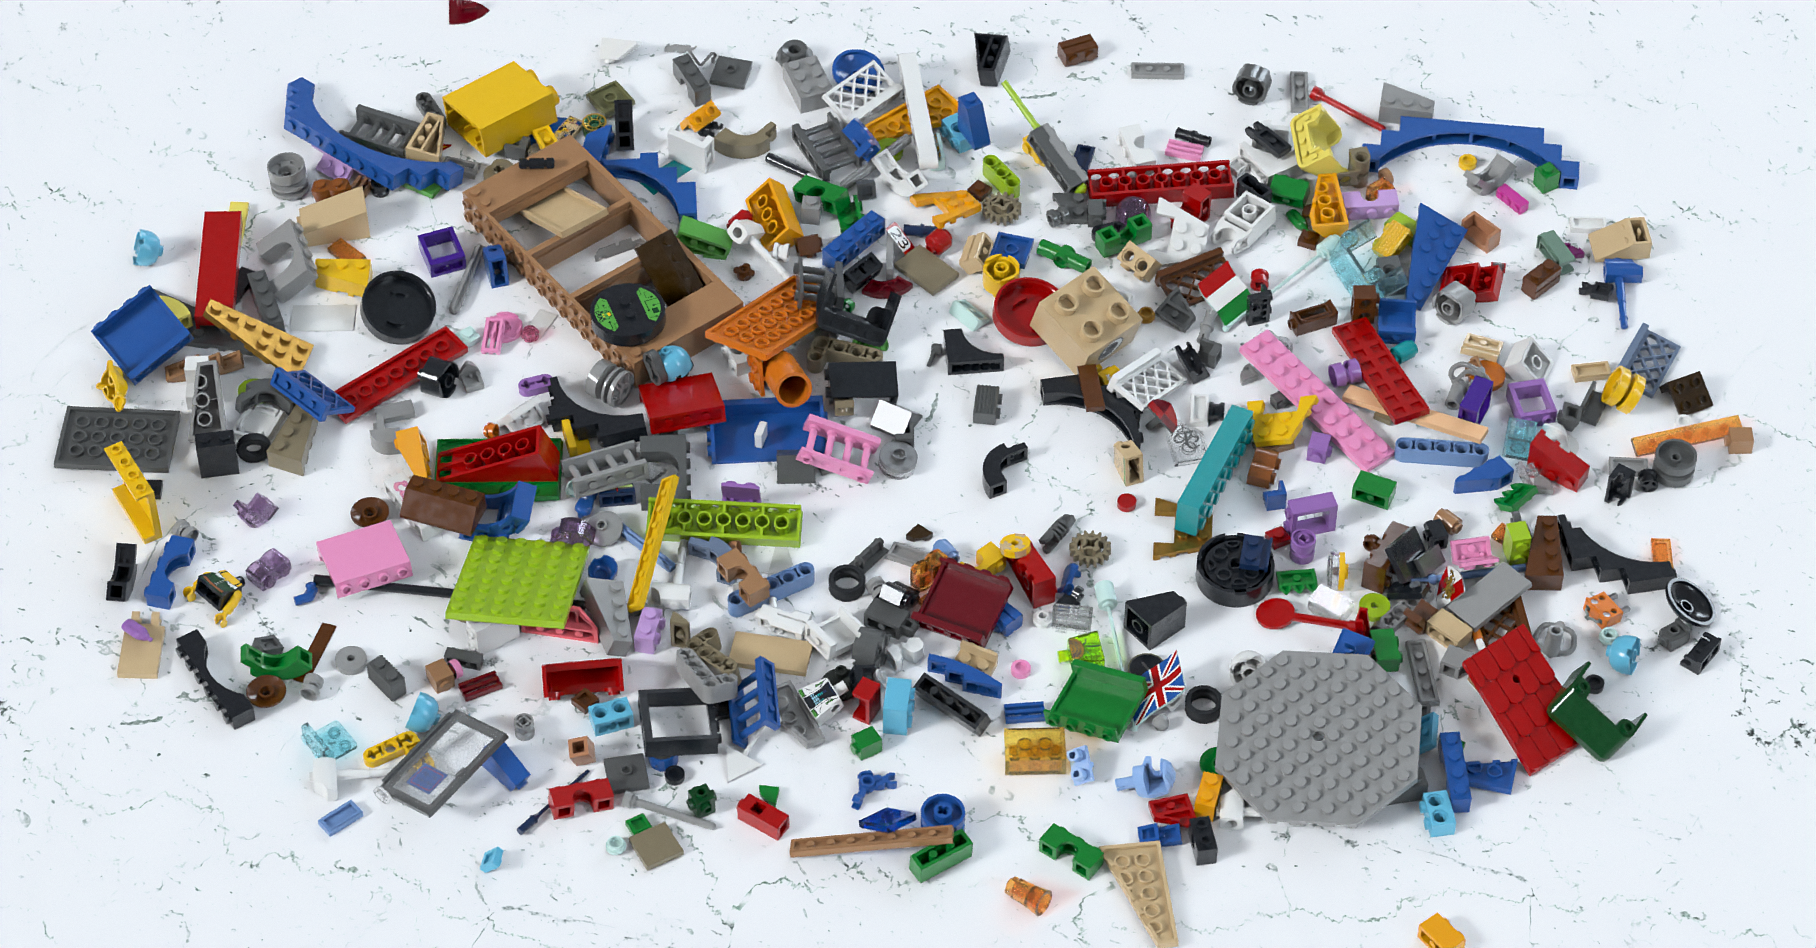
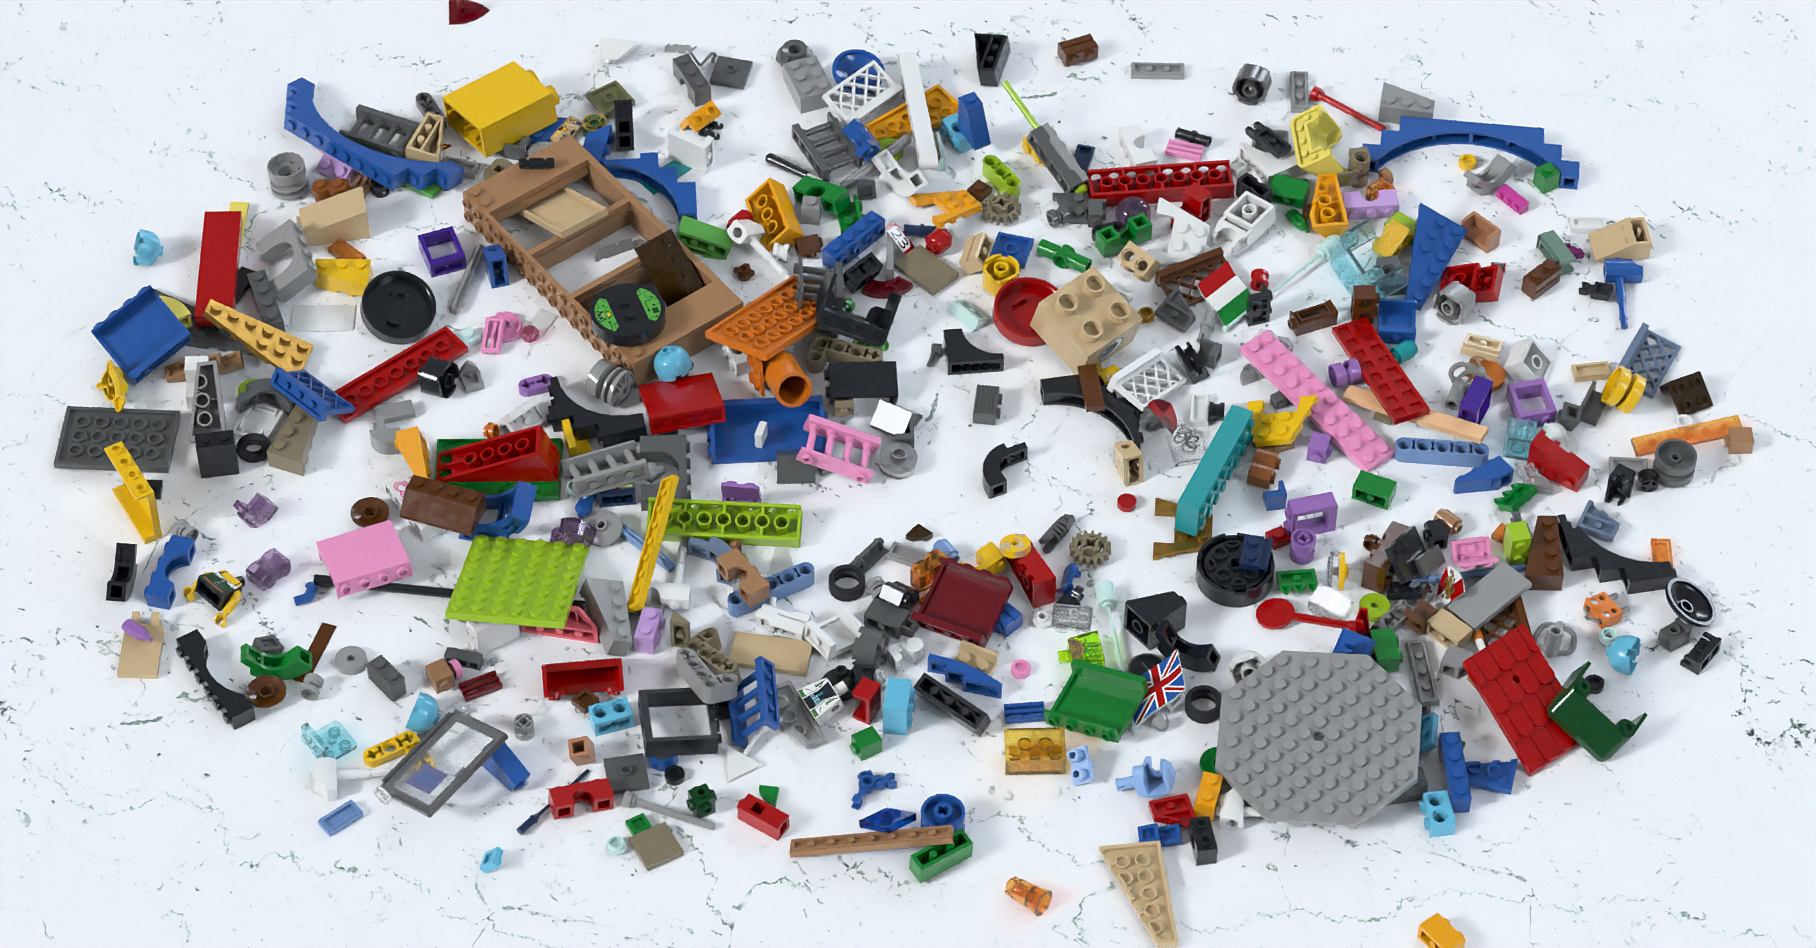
(544, 136): yellow plate -> none
(603, 568): blue hair -> none
(655, 367): dark grey beam -> none
(745, 146): dark tan arch -> none
(1059, 841): green arch -> none
(1192, 656): none -> black arch
(1308, 239): reddish brown plate -> none
(1598, 523): none -> sand blue wing

